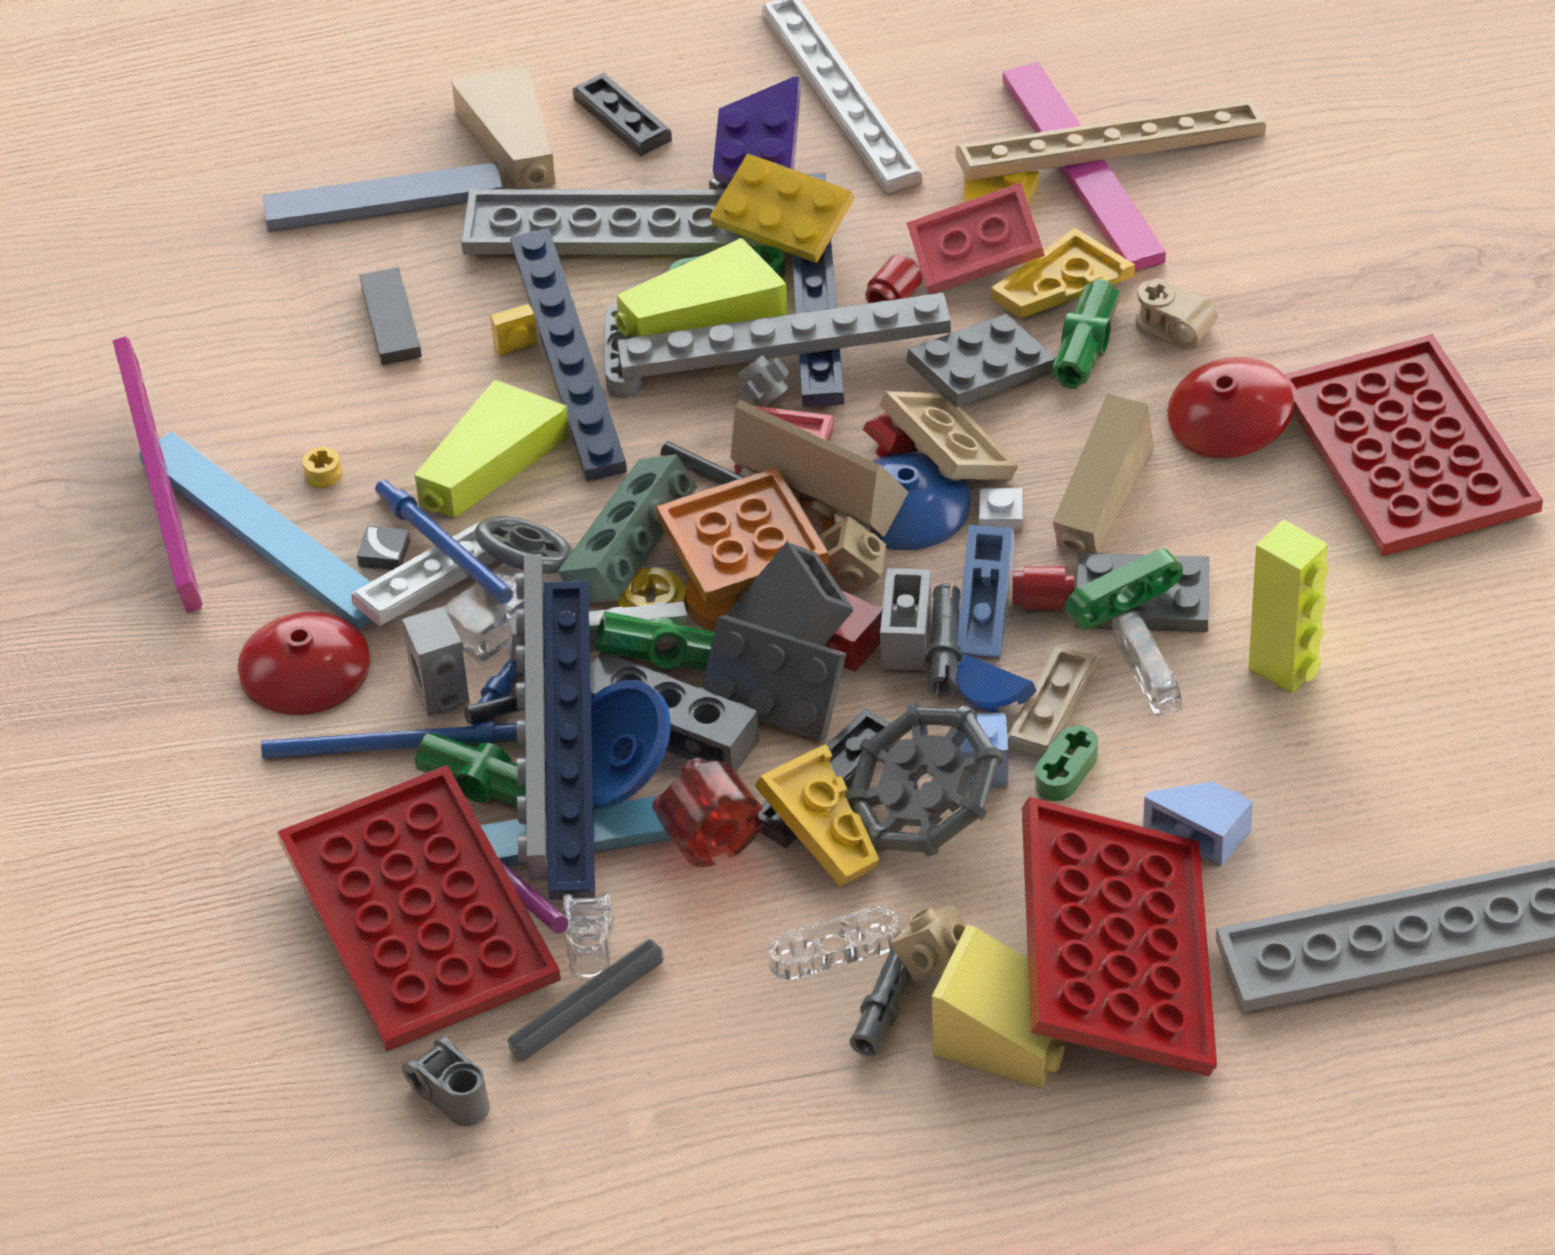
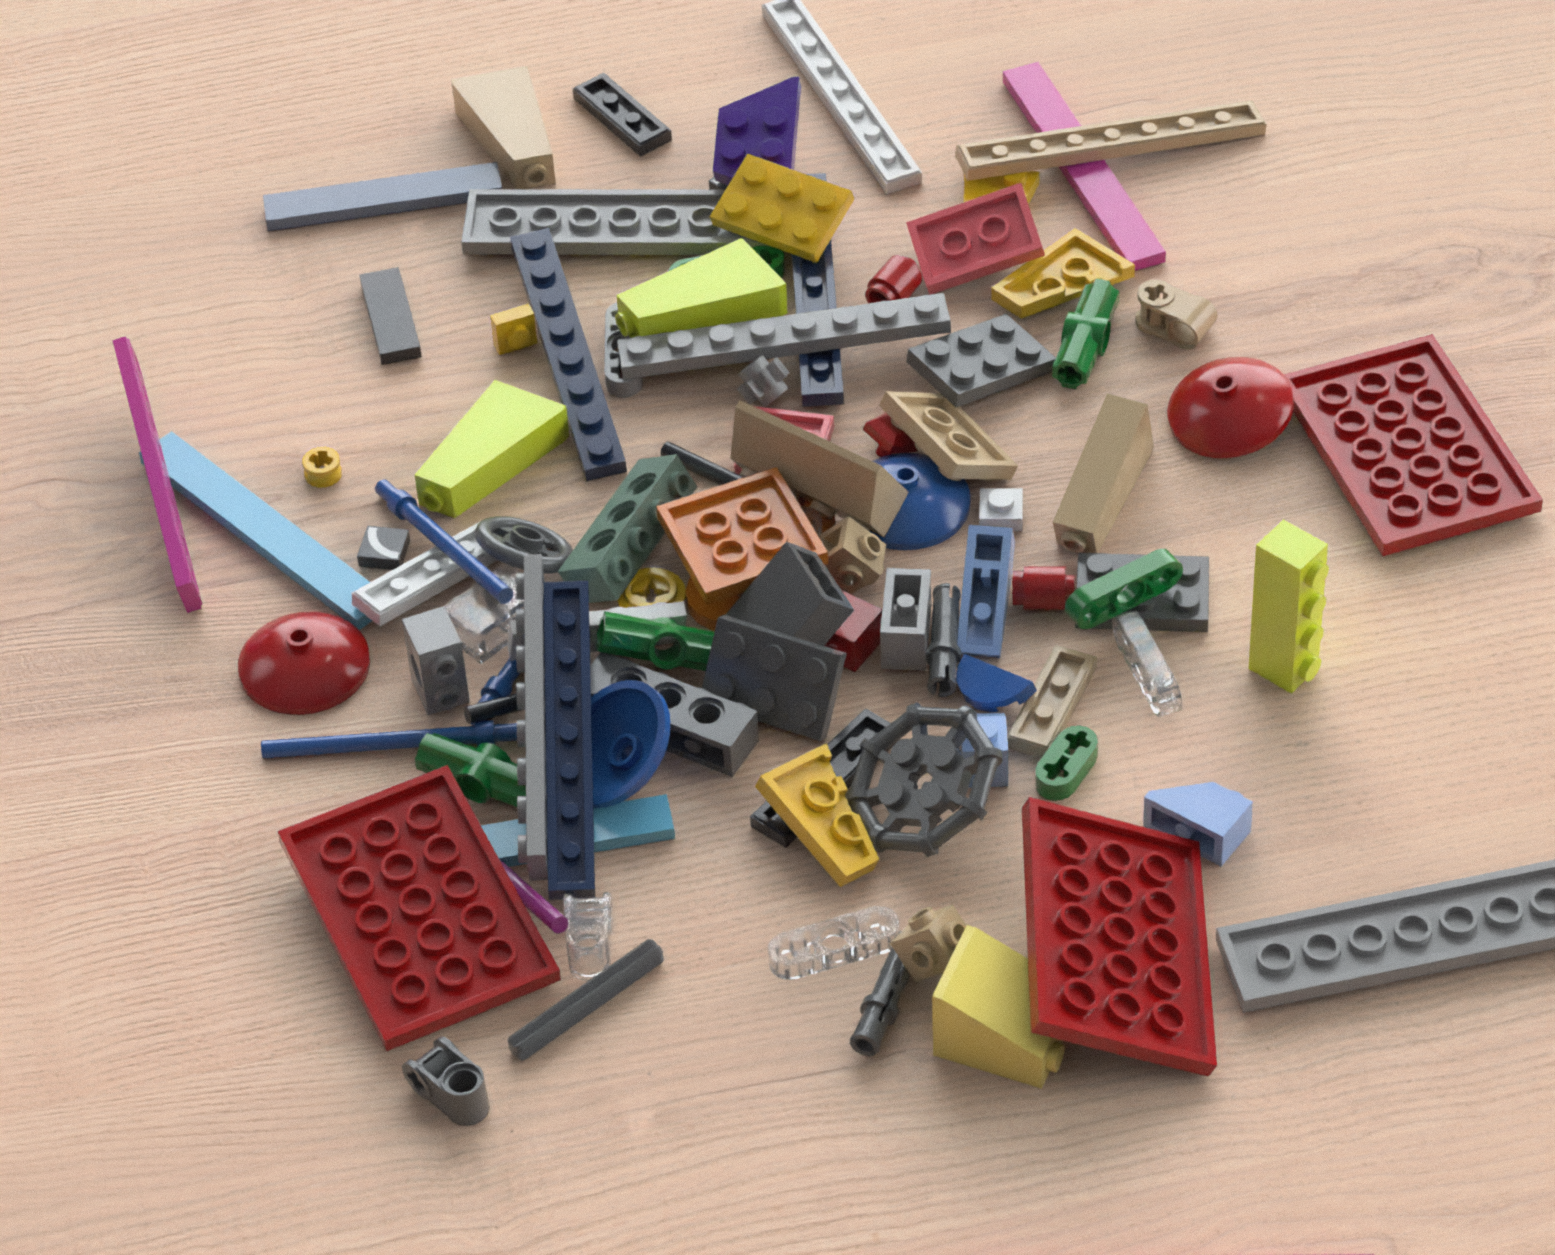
(708, 812): clear red brick -> none

